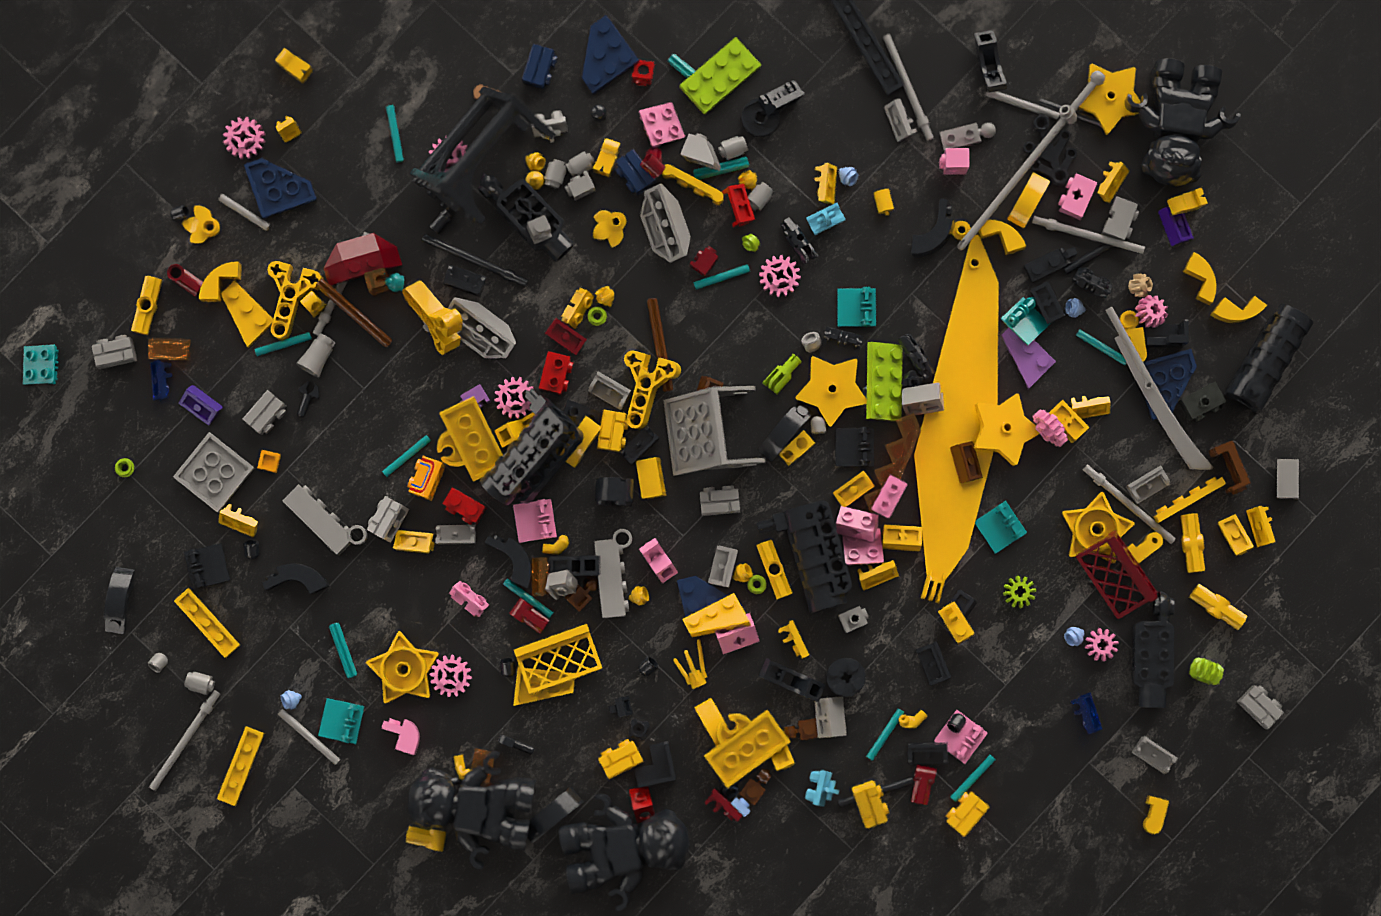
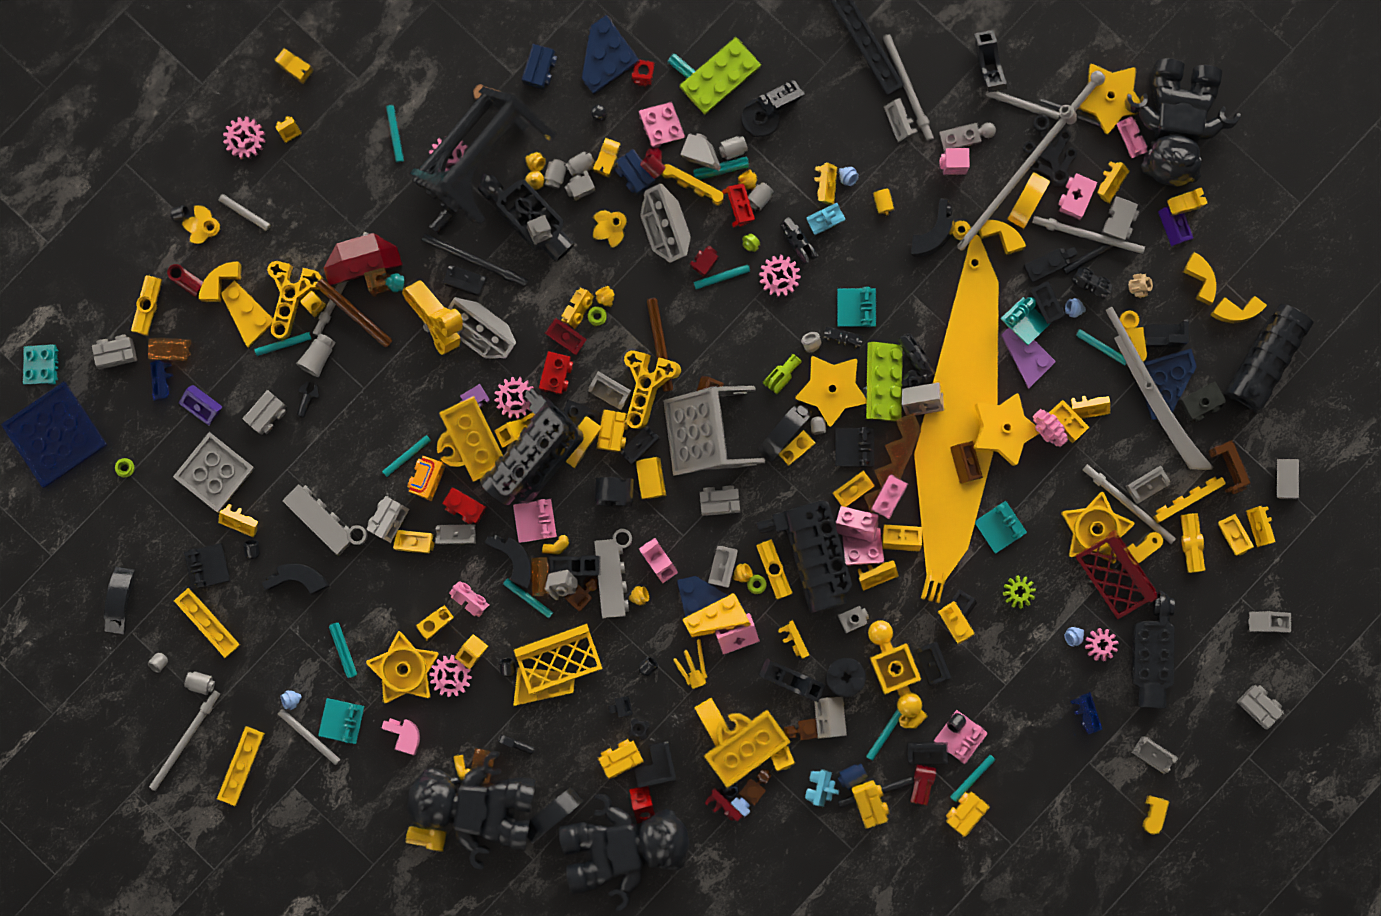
(54, 434): none -> clear blue plate
(269, 461): light orange tile -> none
(277, 188): dark blue plate -> none
(434, 622): none -> yellow leg
(471, 651): none -> yellow brick
(526, 614): dark red piece -> none
(556, 124): light grey hips -> none
(852, 776): none -> dark blue brick
(881, 634): none -> yellow brick
(1129, 132): none -> bright pink hinge
(1151, 311): bright pink gear -> none
(1206, 671): lime gear -> none
(1218, 606): yellow piece -> none
(1269, 622): none -> light grey slope

